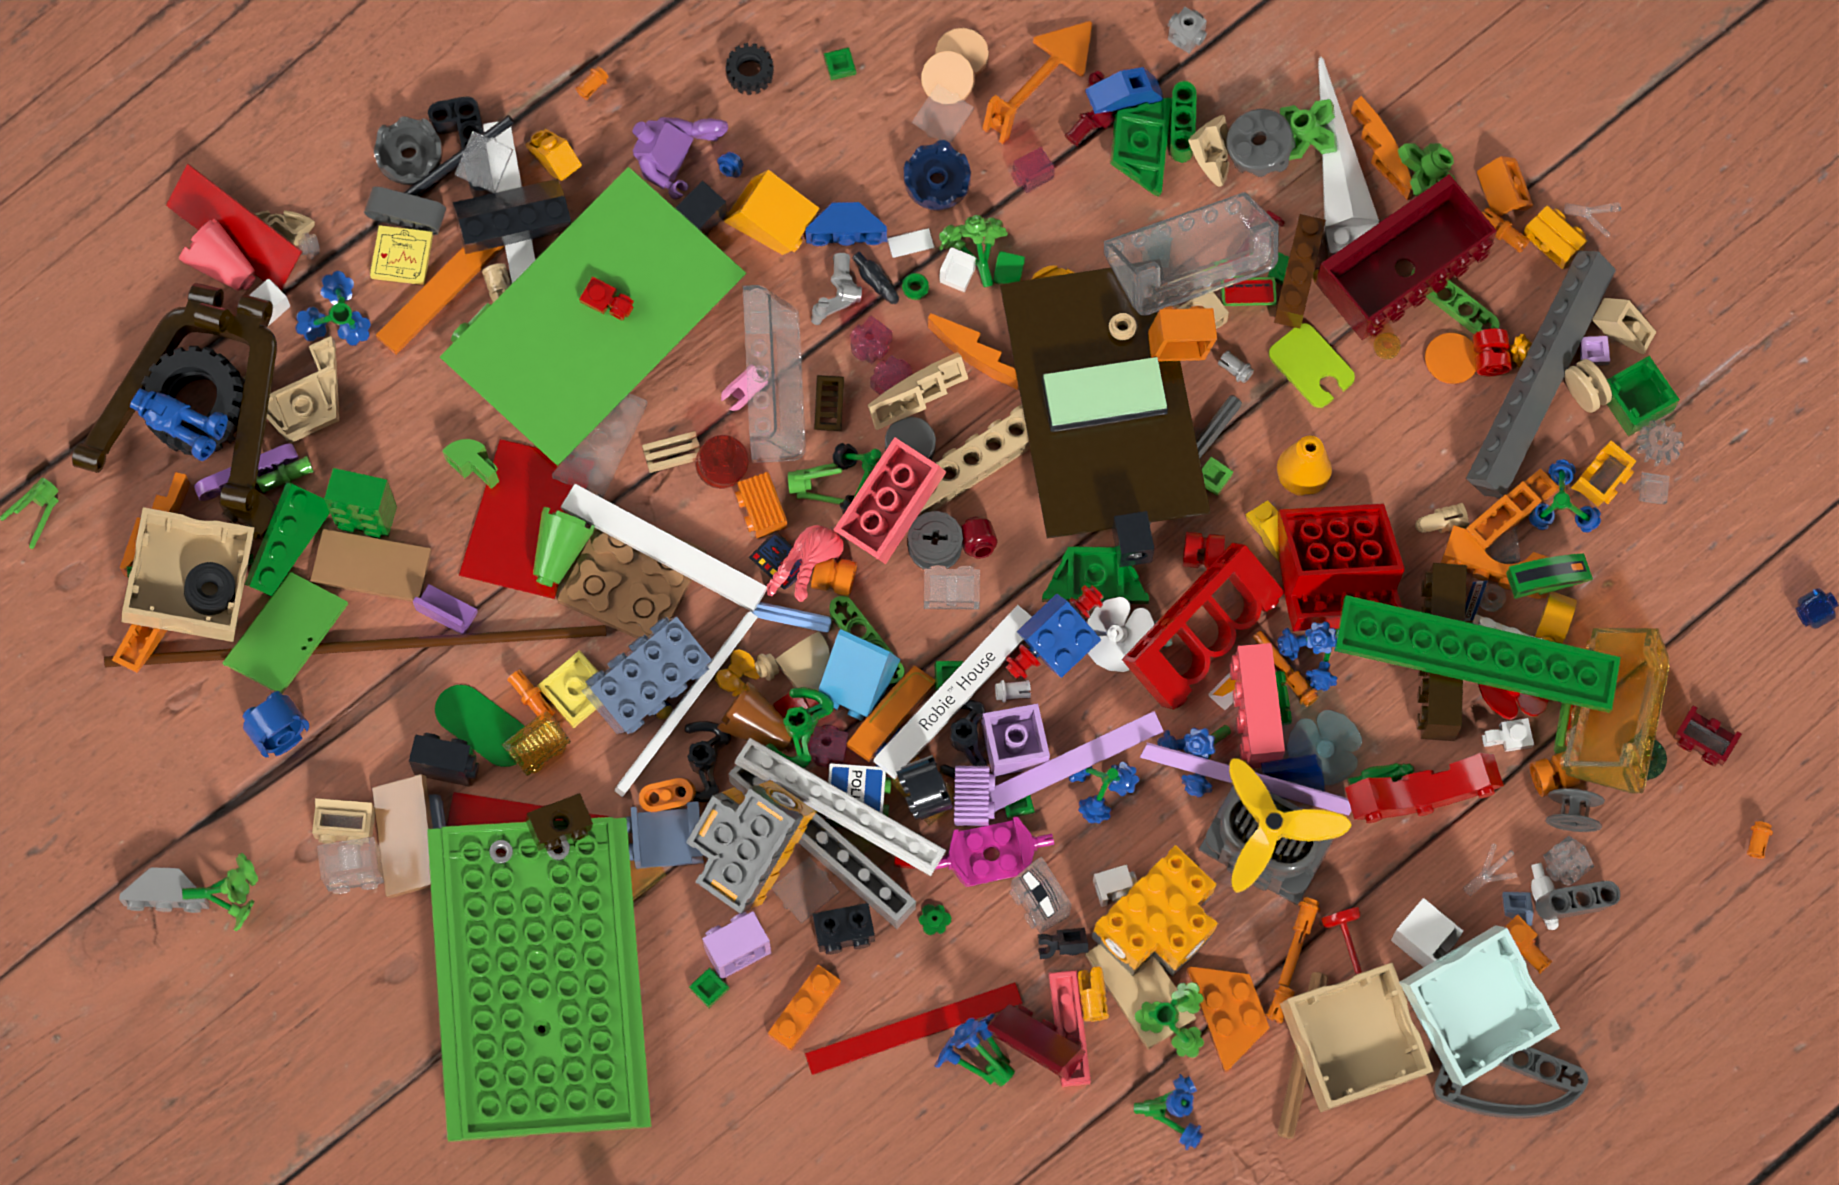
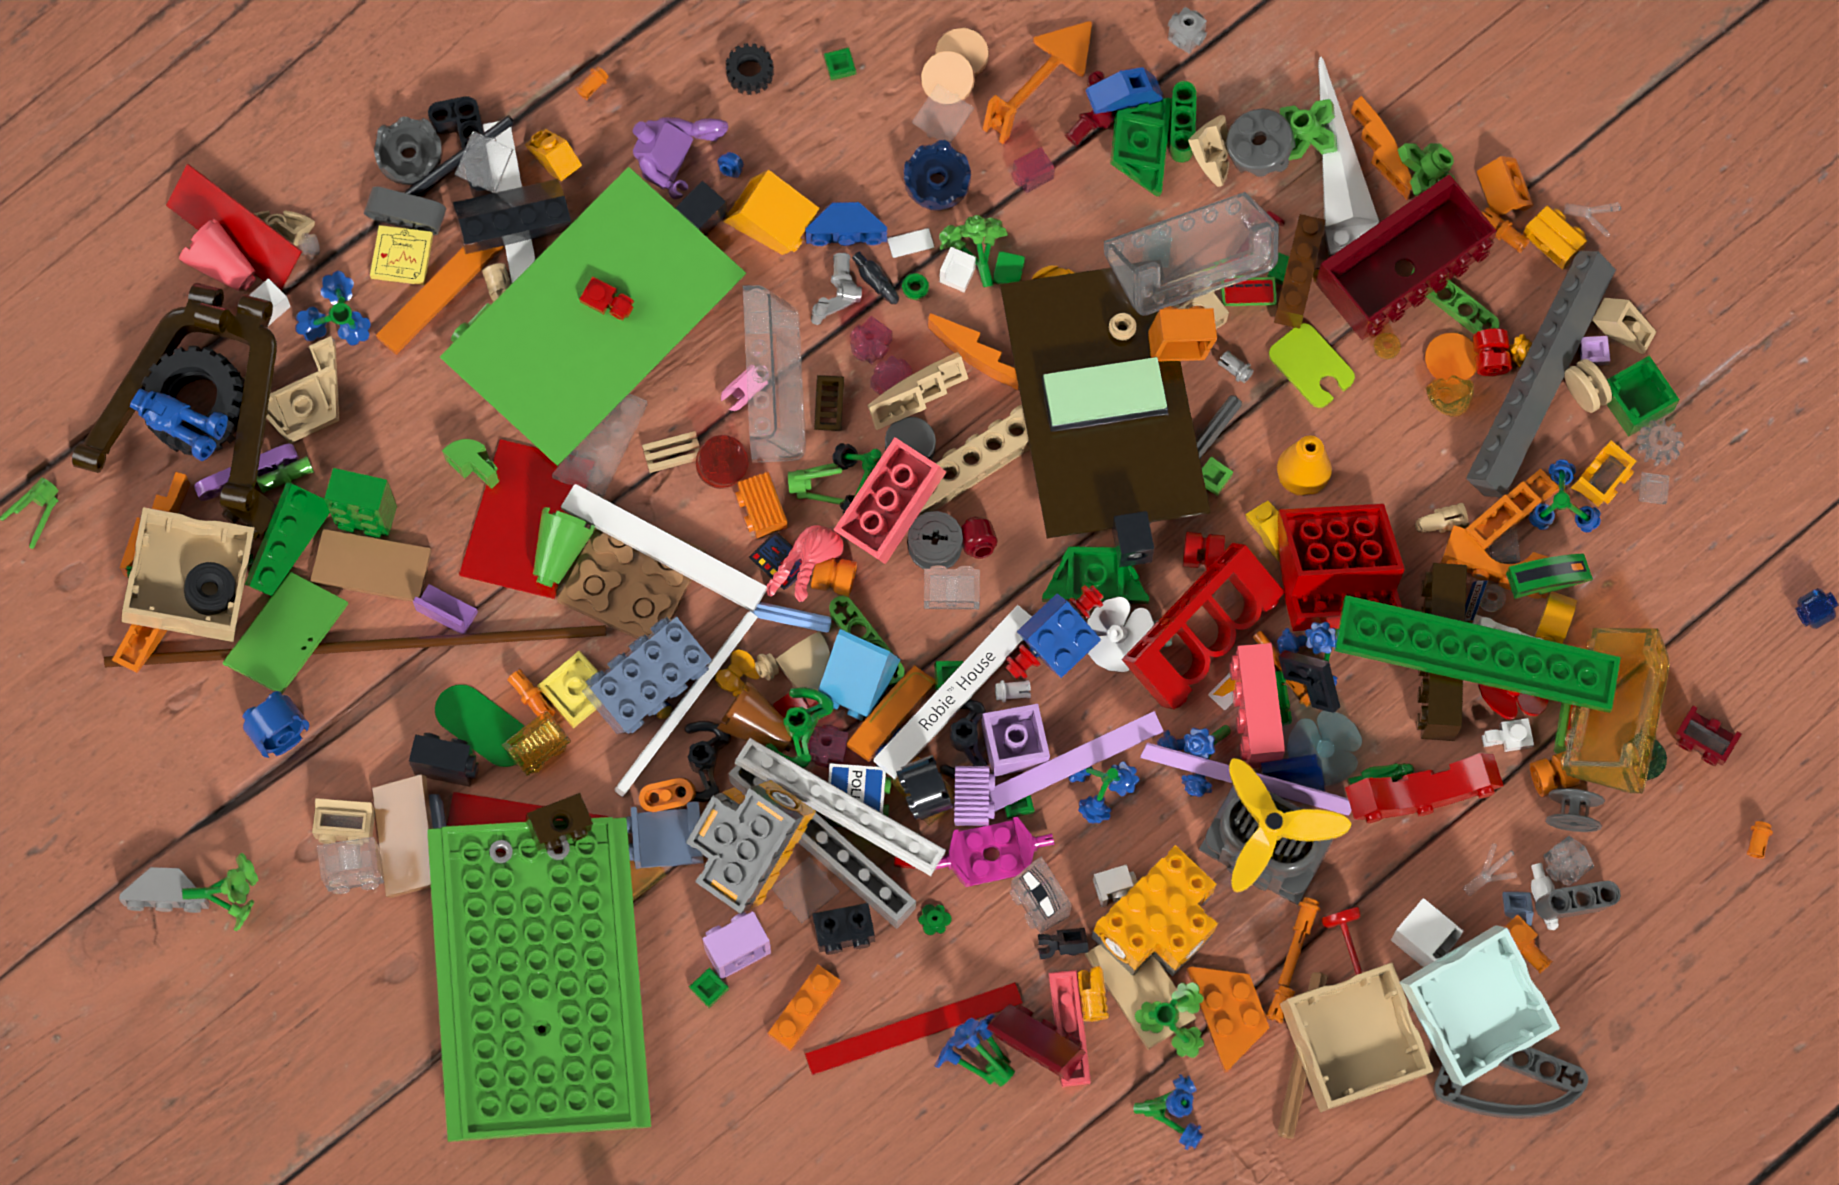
(1315, 675): none -> black plate
(1450, 396): none -> clear yellow hair

